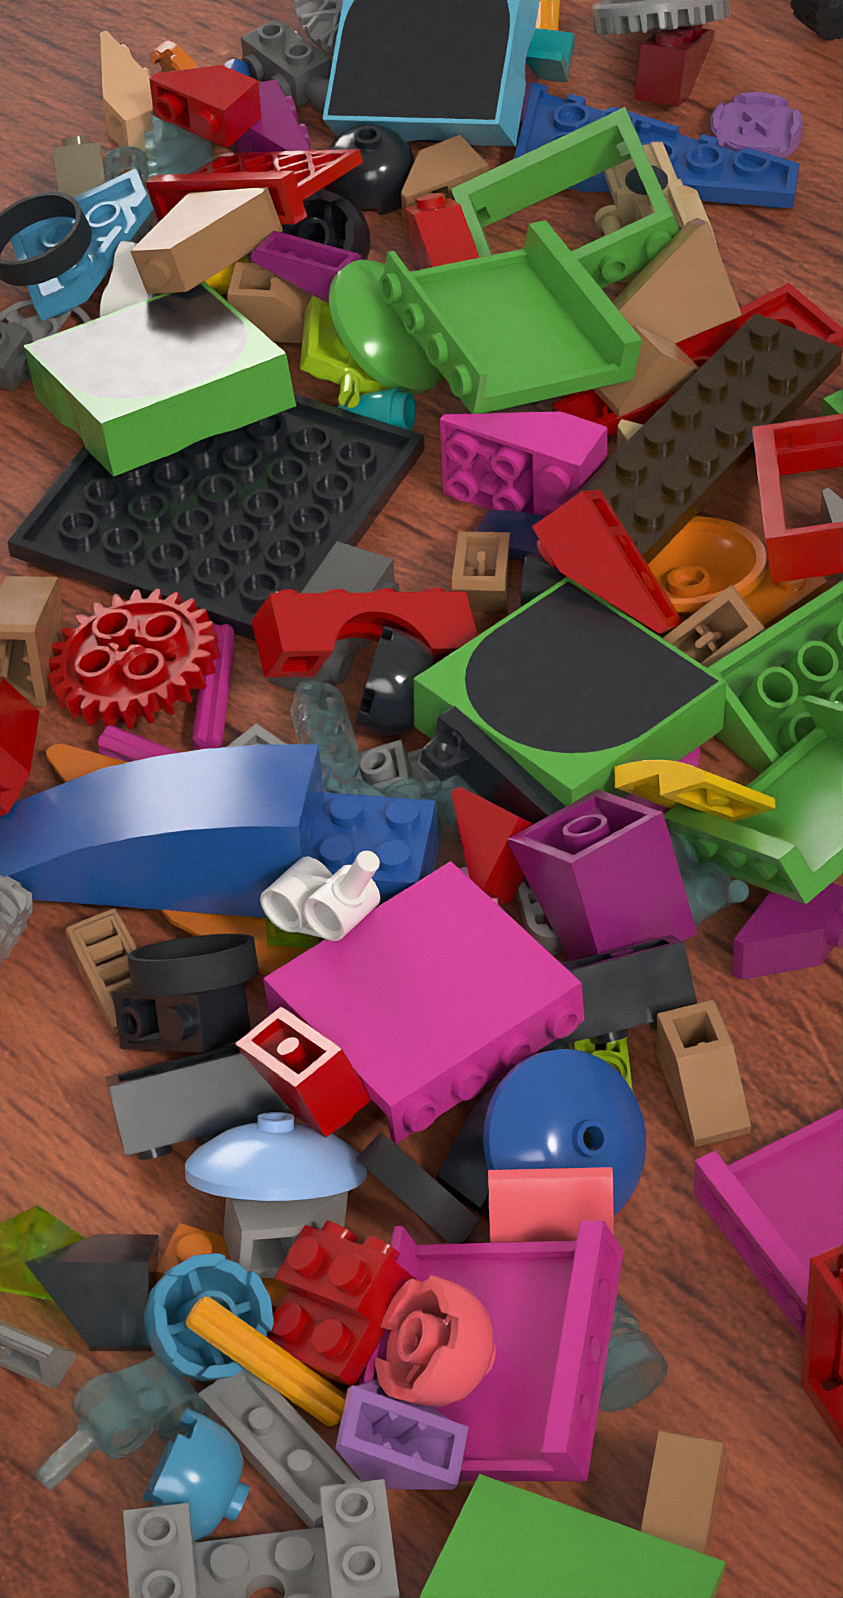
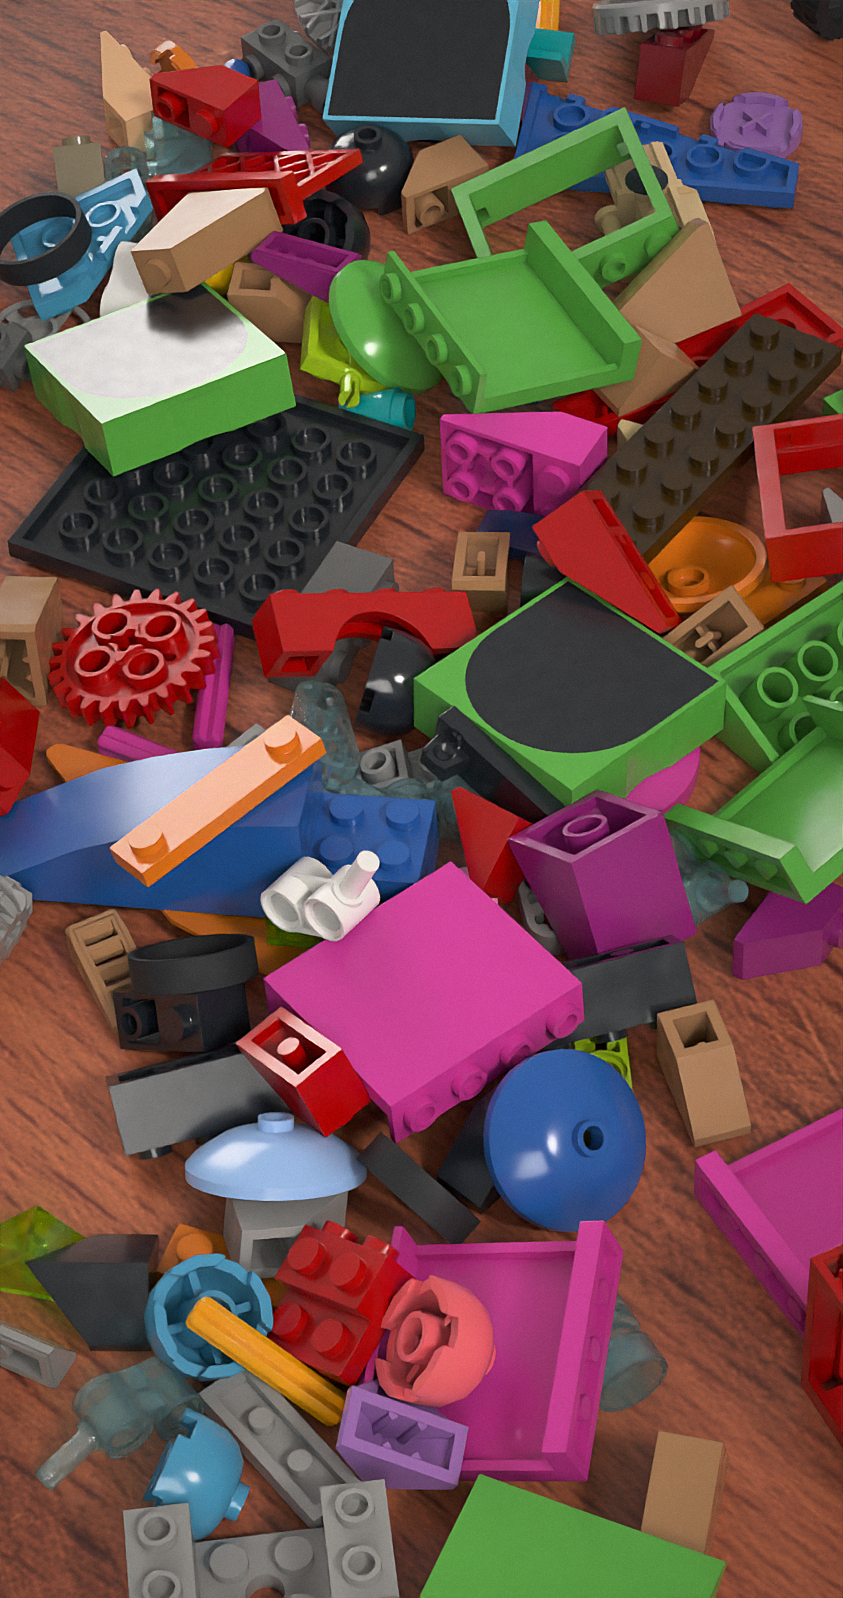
(217, 800): none -> plate
(438, 232): red slope -> none
(547, 1203): coral slope -> none
(681, 783): yellow slope -> none

